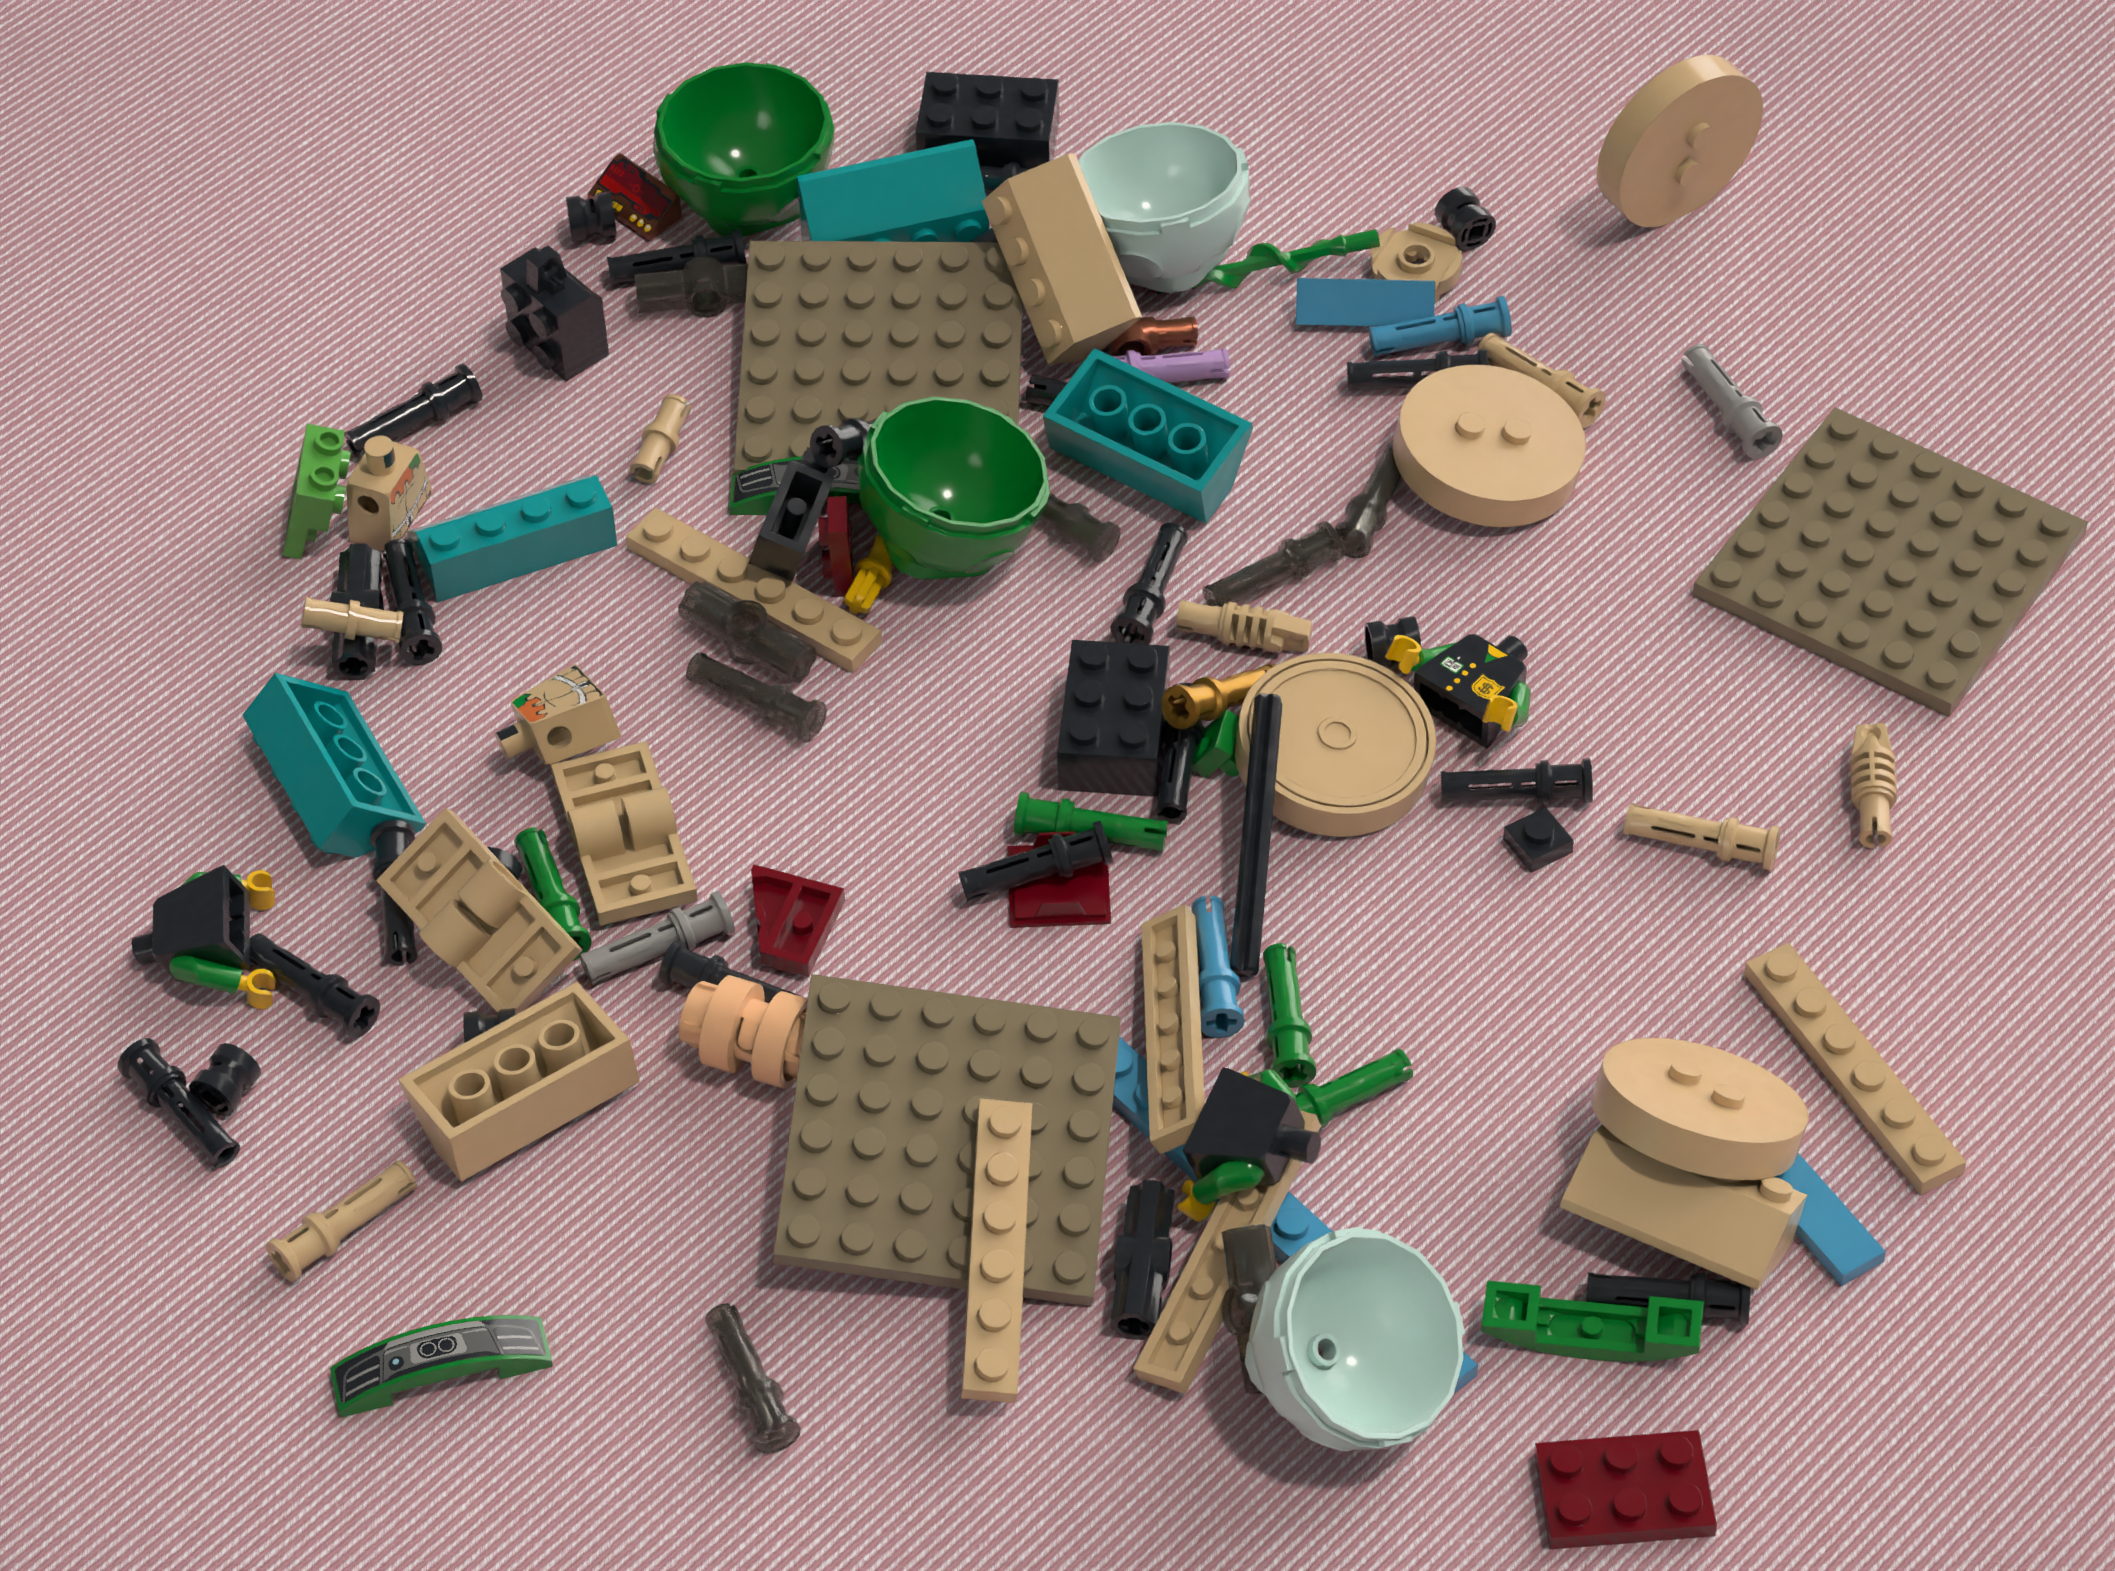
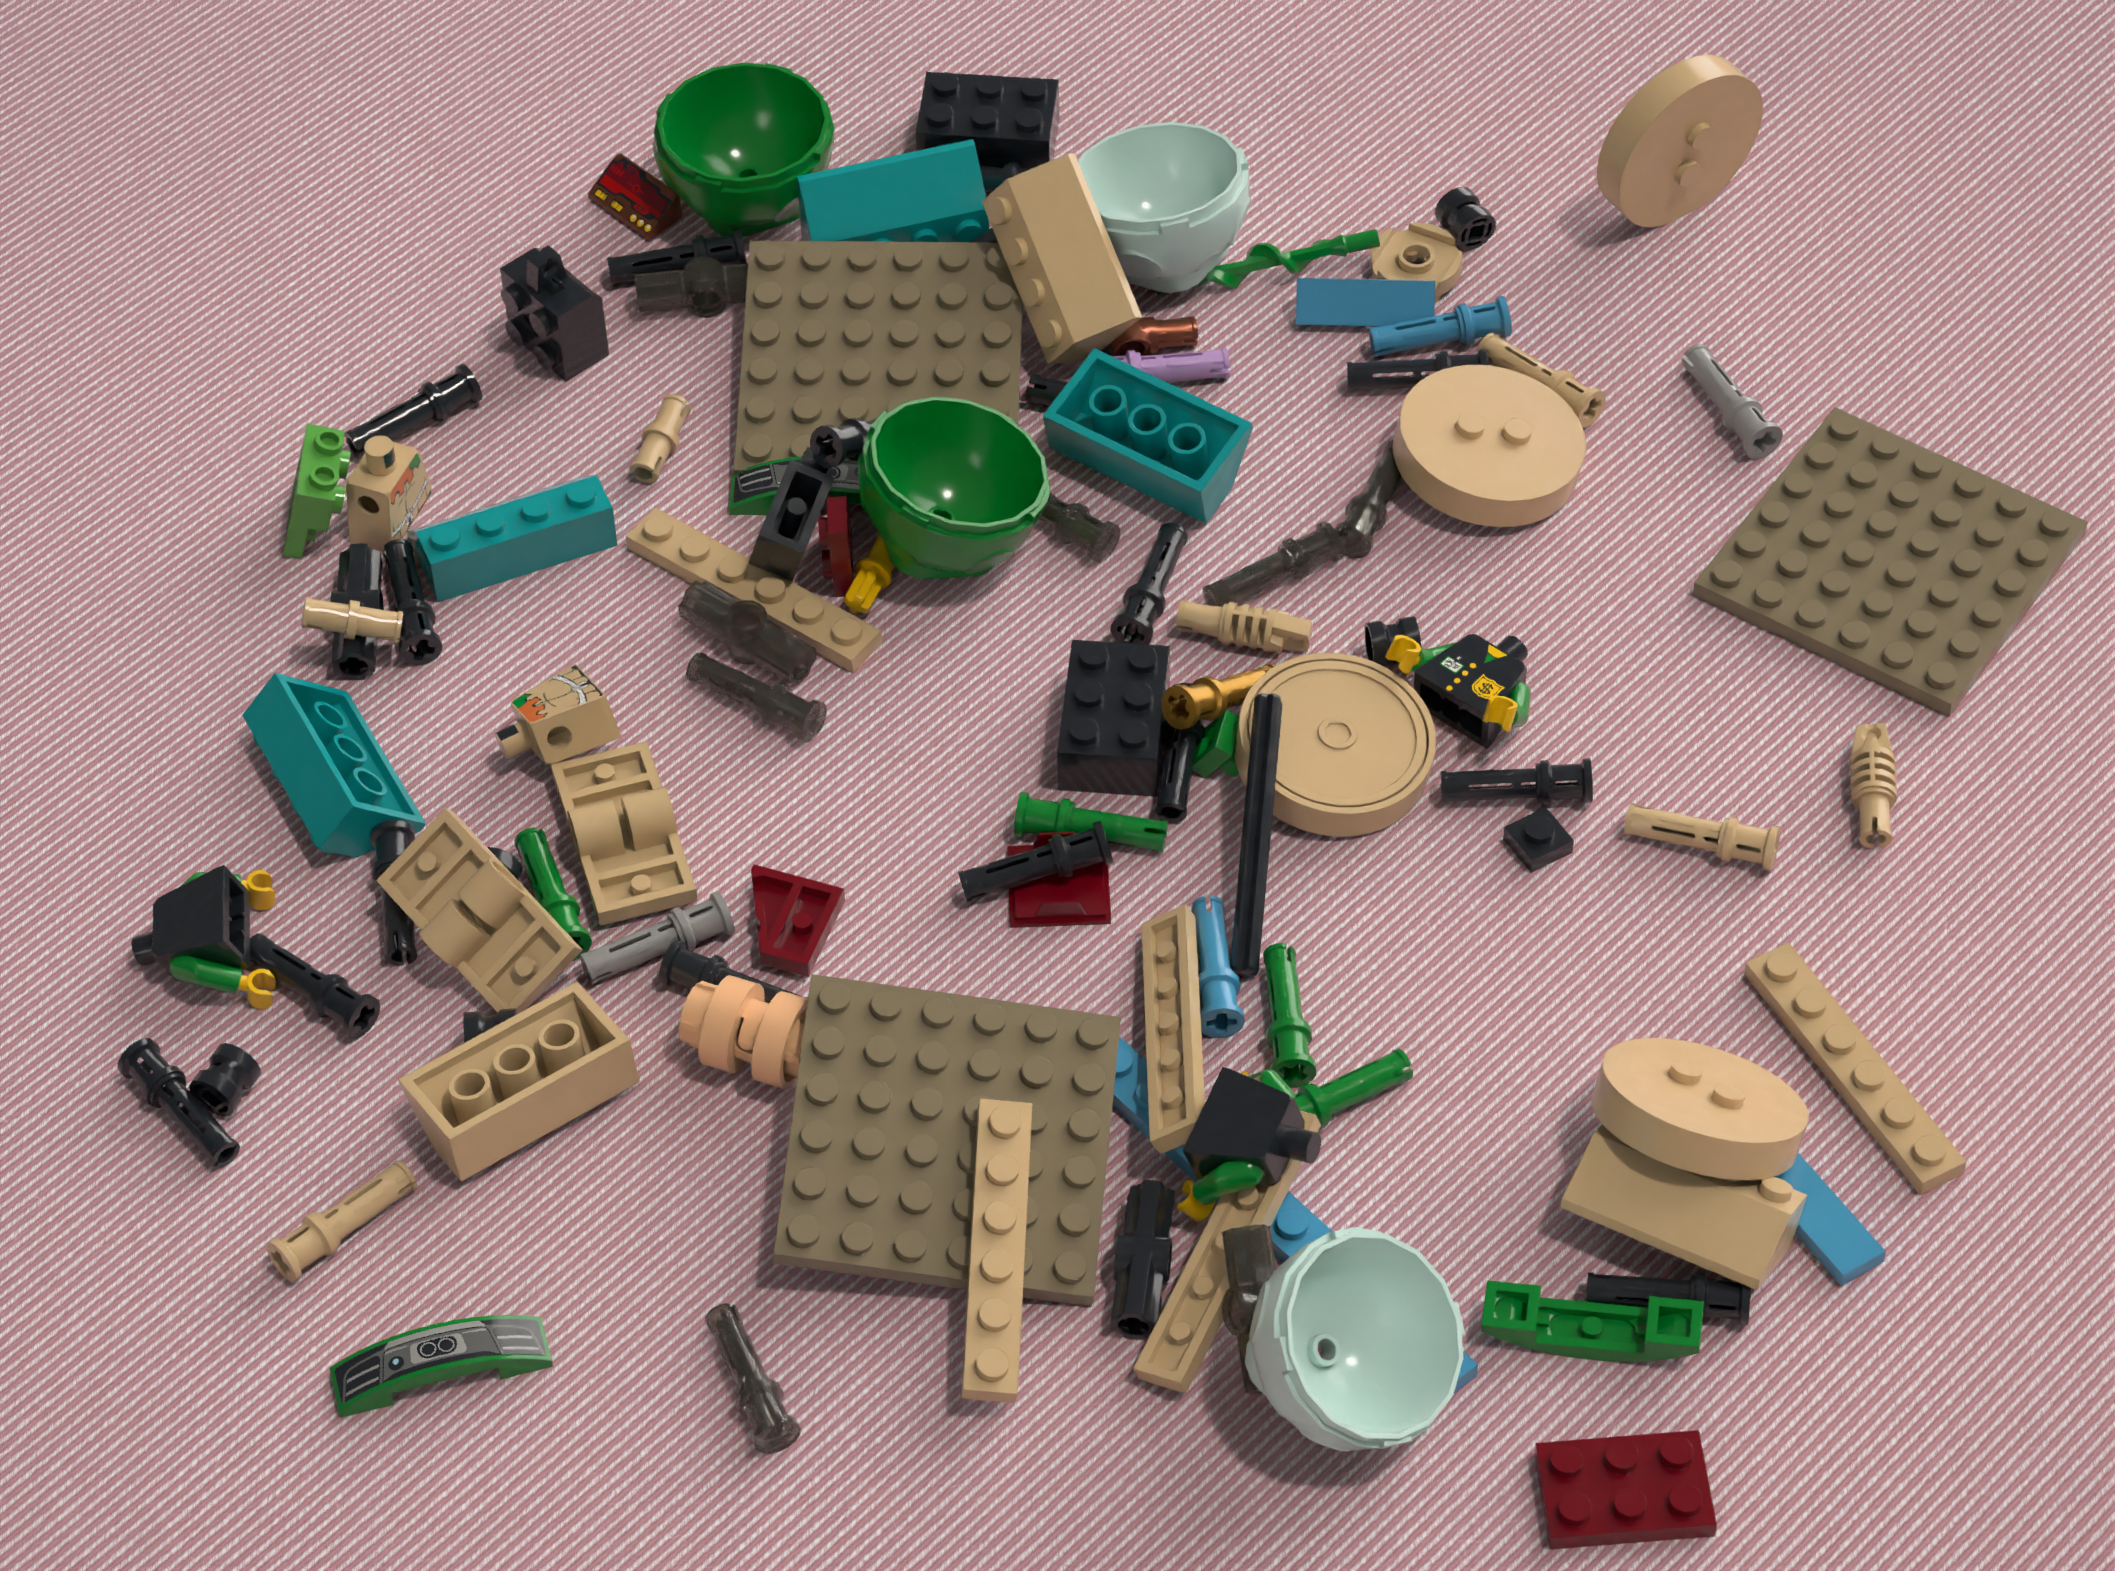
(591, 216): black wheel -> none

